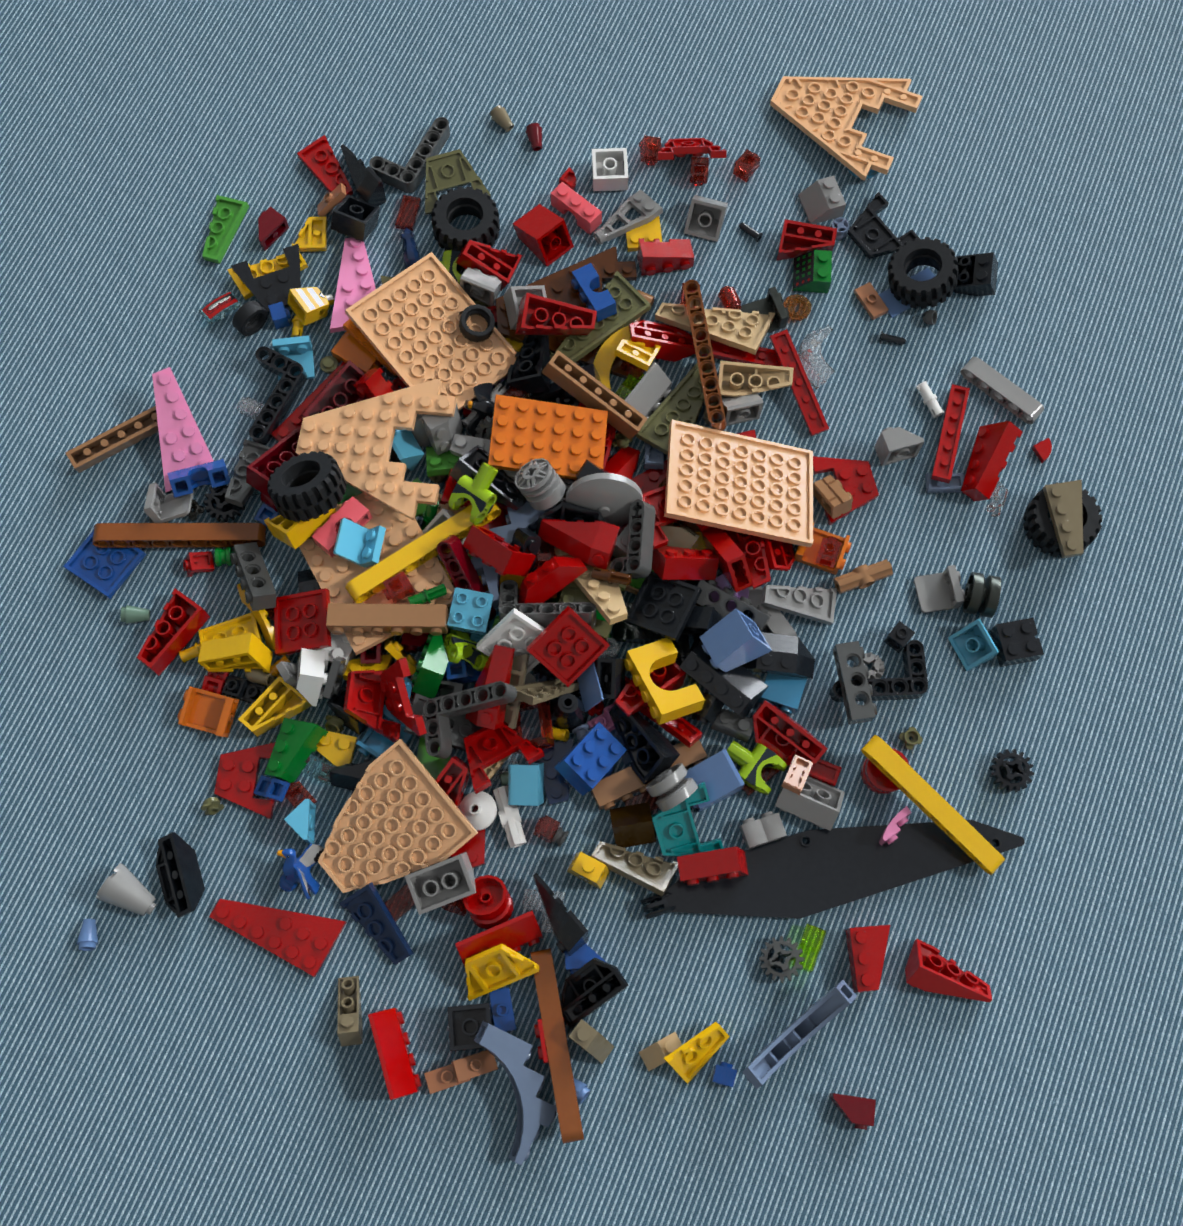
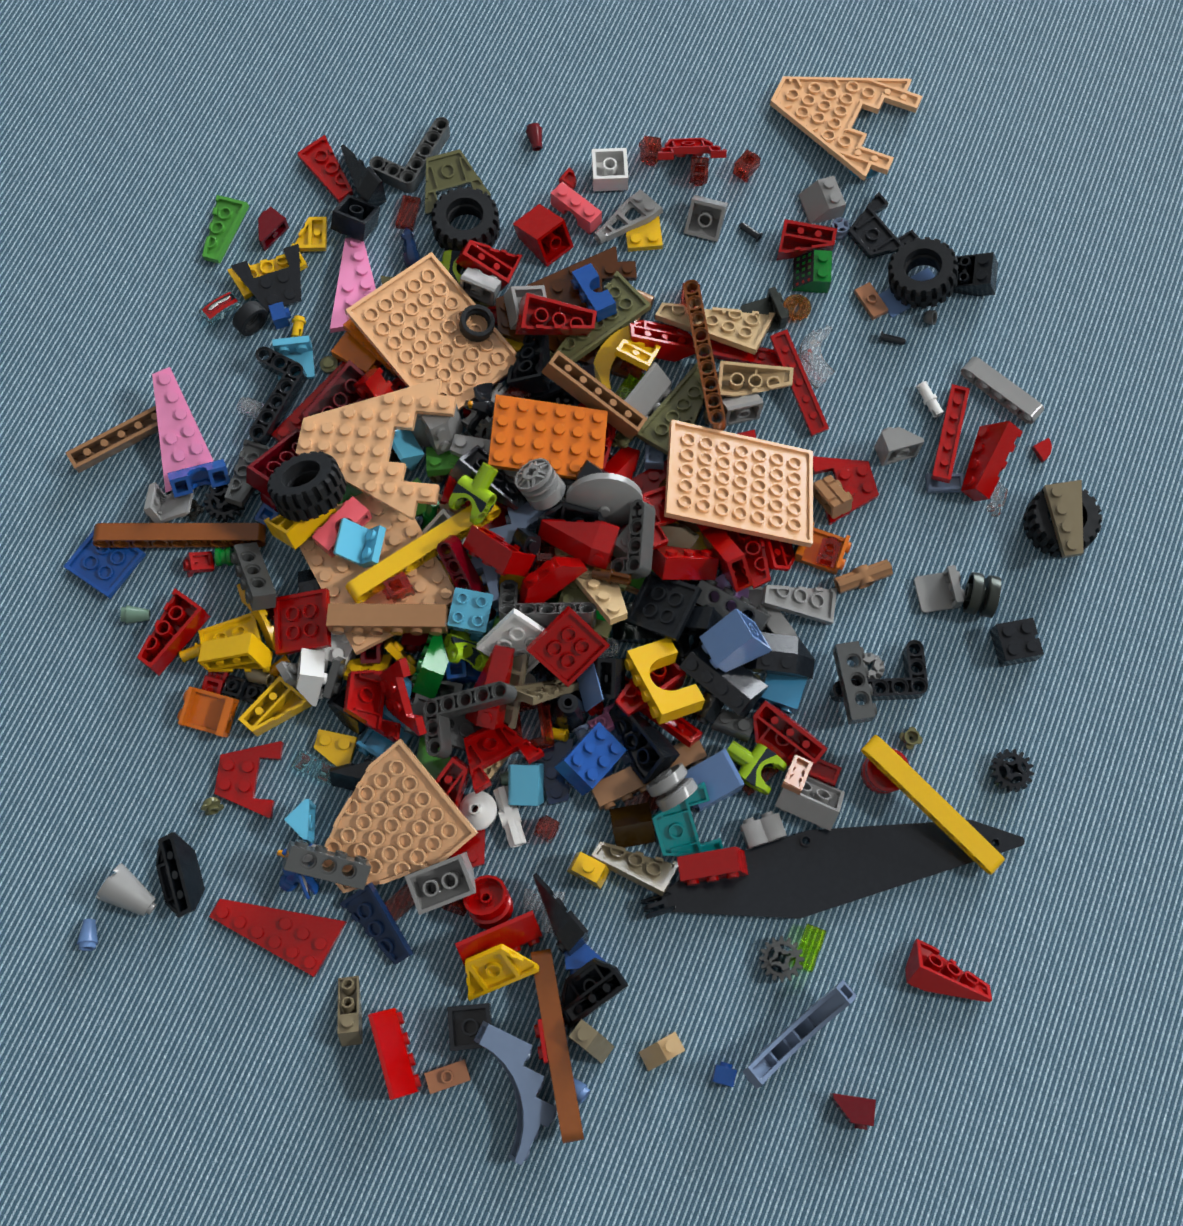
(271, 788): blue slope -> none
(292, 749): green wedge -> none
(296, 789): clear red brick -> none
(309, 304): yellow torso -> none
(331, 199): nougat plate -> none
(334, 724): olive plate -> none
(354, 878): none -> dark grey brick
(428, 595): green axle -> none
(474, 1065): nougat plate -> none
(502, 118): dark tan cone -> none
(502, 1009): blue plate -> none
(560, 837): dark grey bush -> none
(664, 256): red wedge -> none
(696, 1052): yellow wing -> none
(729, 298): clear red brick -> none
(867, 956): red wedge -> none
(891, 831): bright pink slope -> none
(899, 637): black brick -> none
(973, 645): medium azure slope -> none

